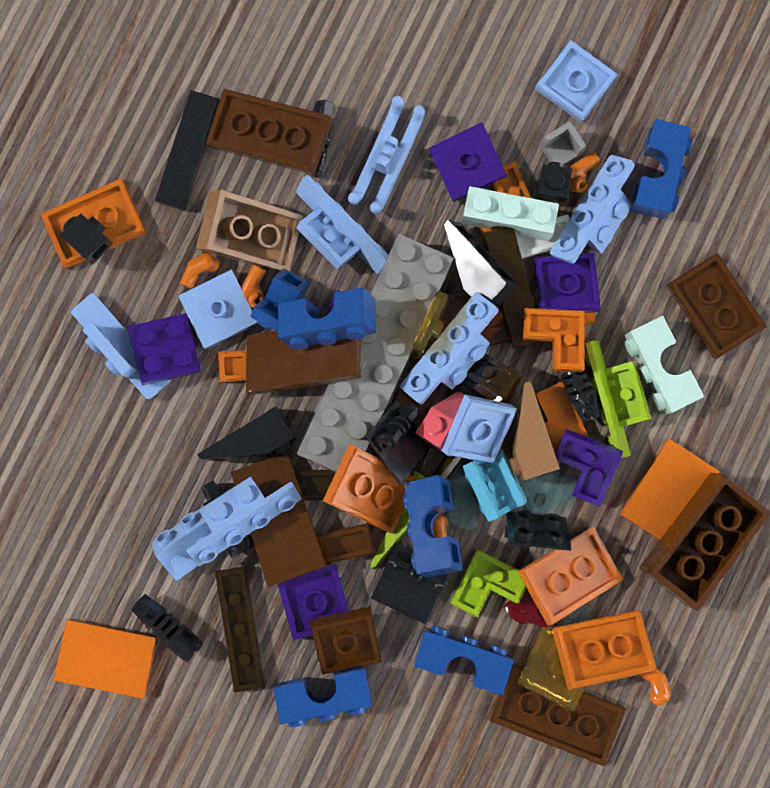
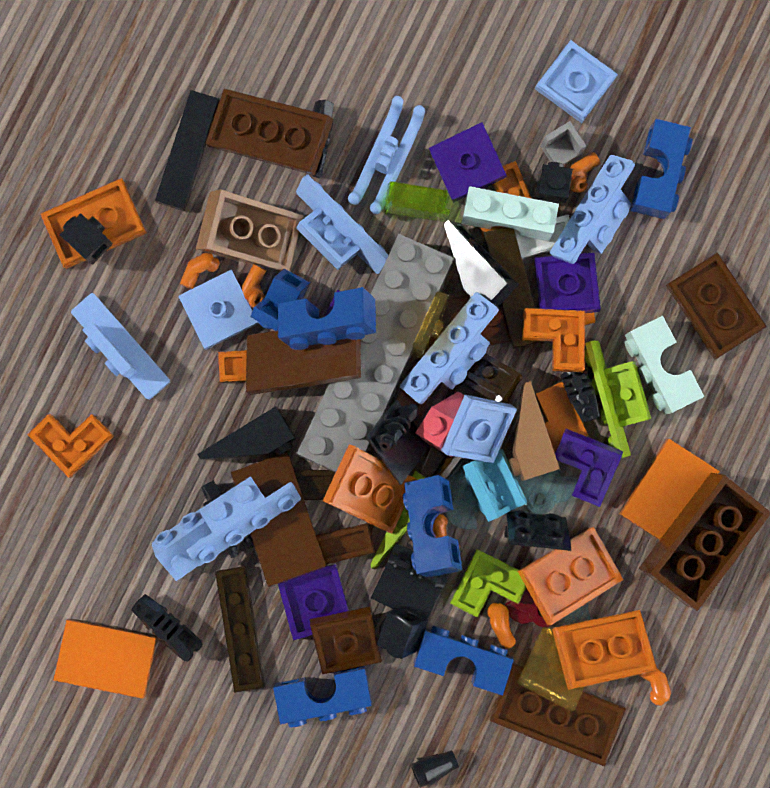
(71, 450): none -> orange tile
(164, 349): dark purple plate -> none
(402, 632): none -> black brick
(416, 201): none -> clear neon green panel
(433, 768): none -> black cone
(500, 624): none -> orange arm

